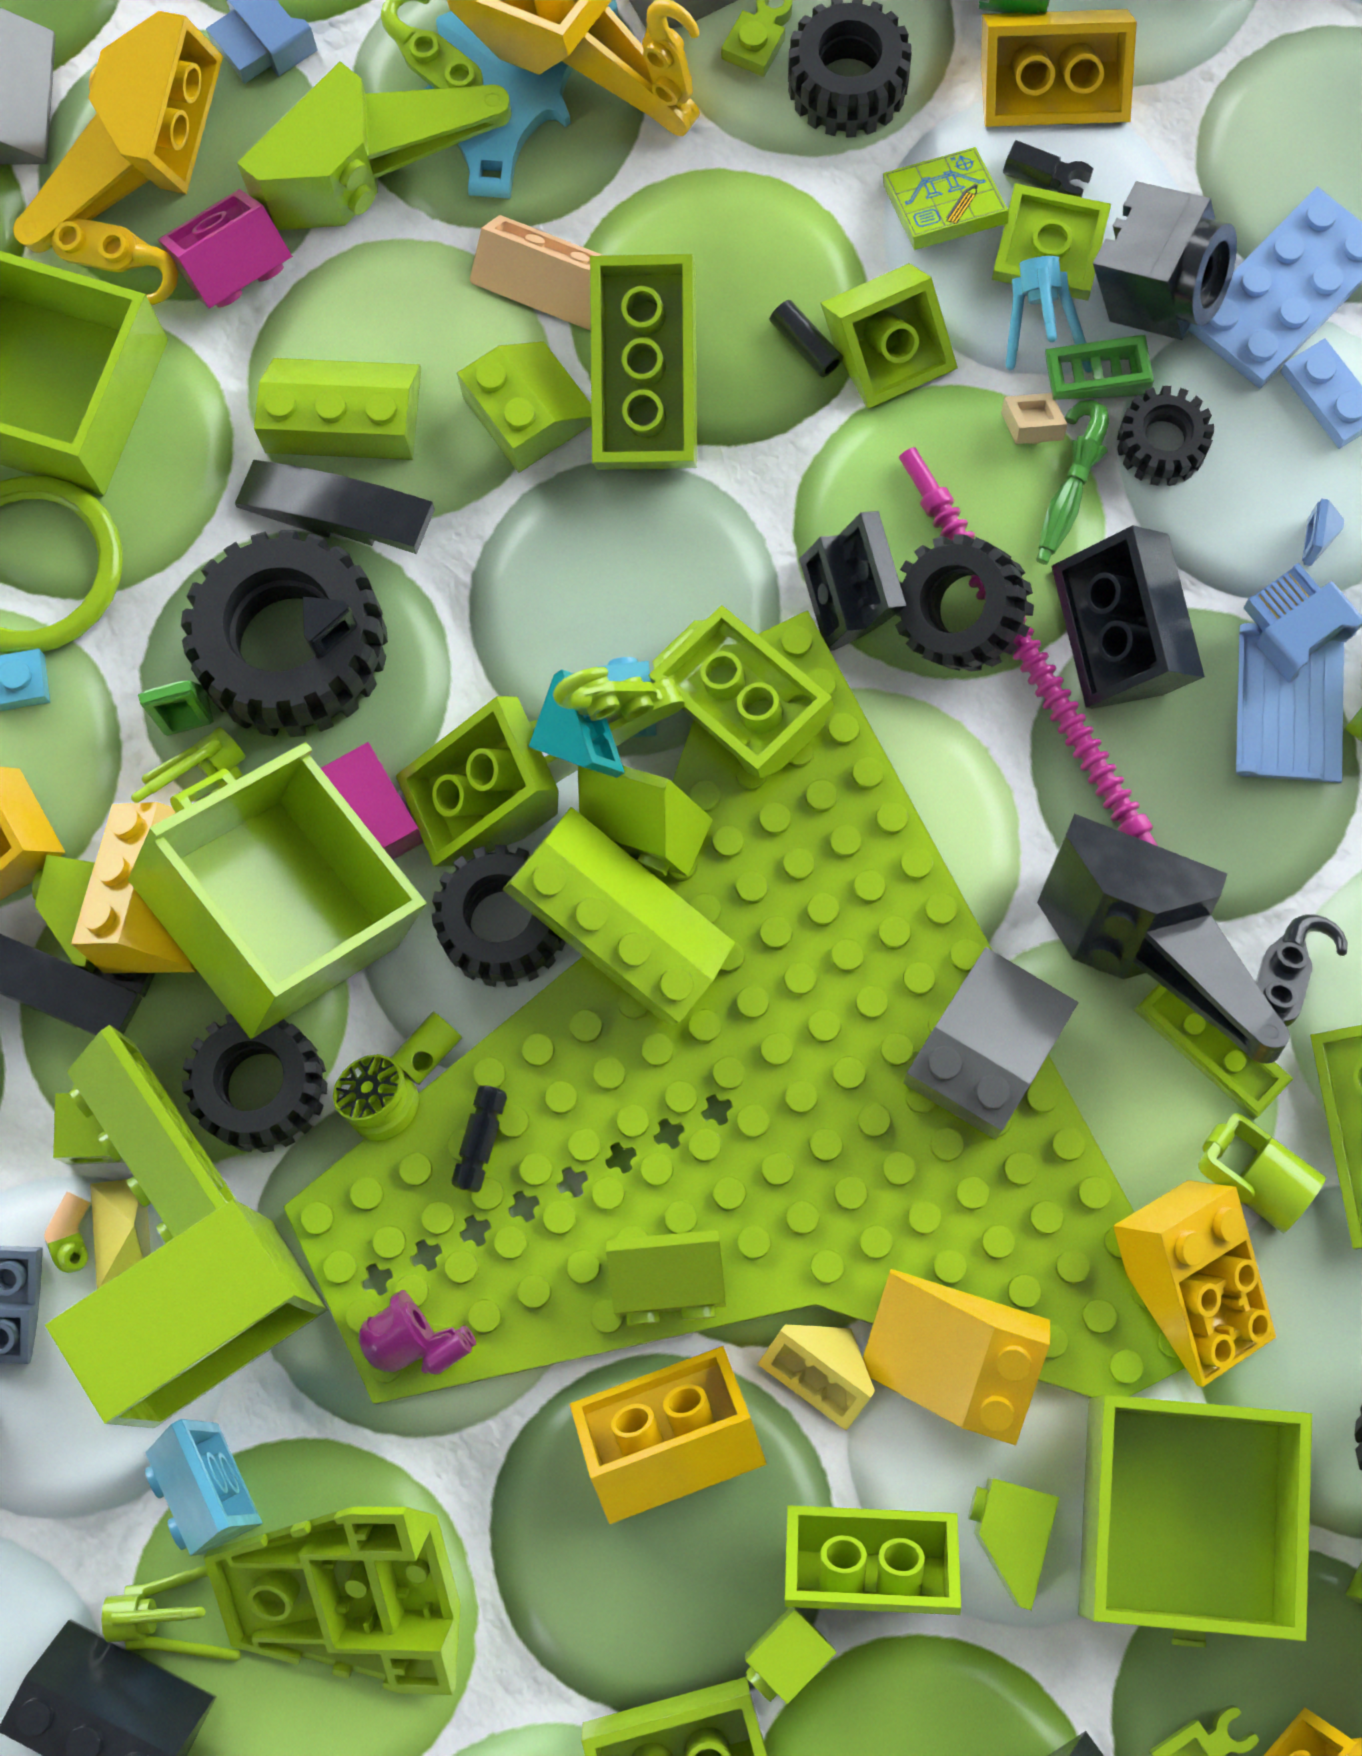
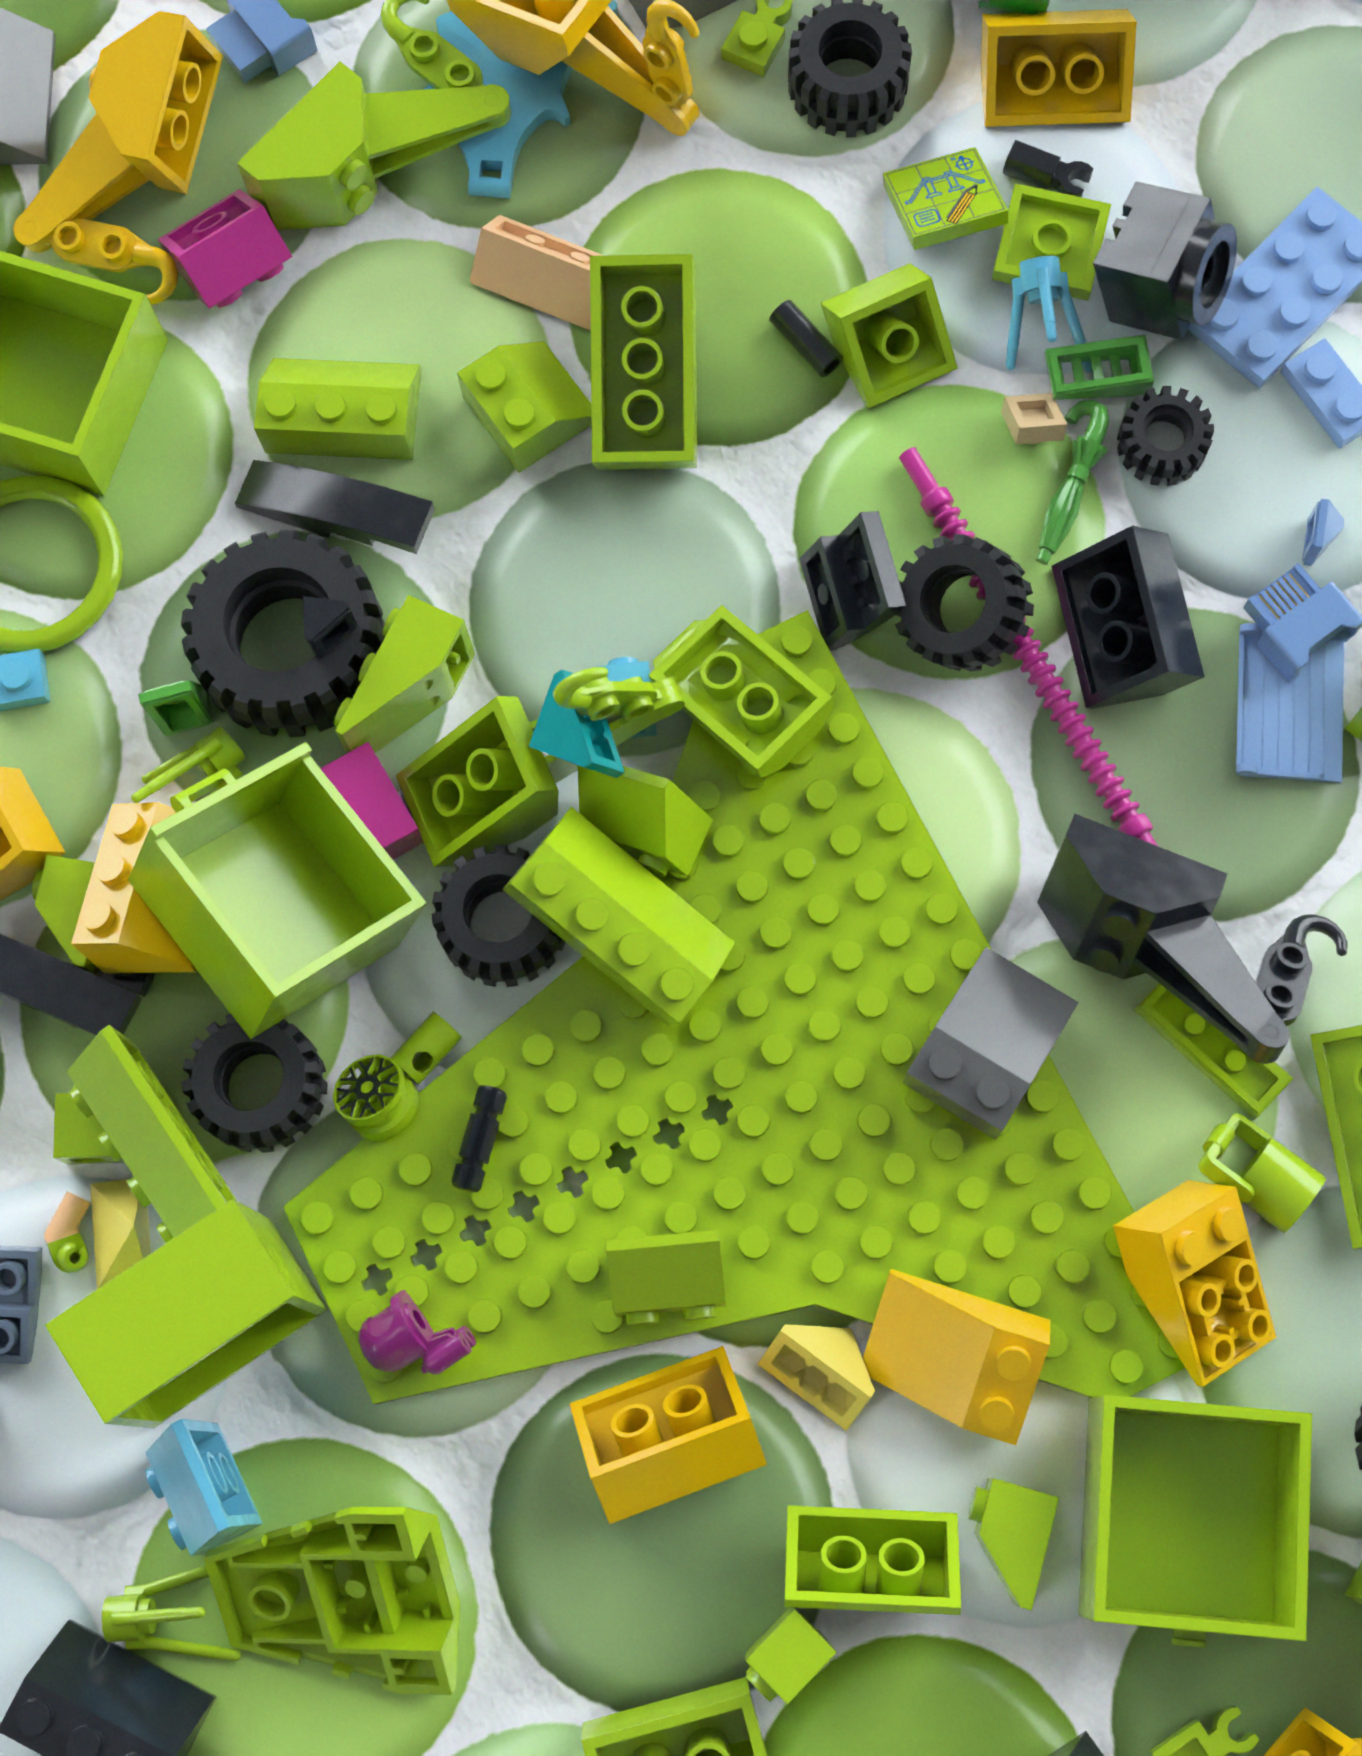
(407, 677): none -> lime slope

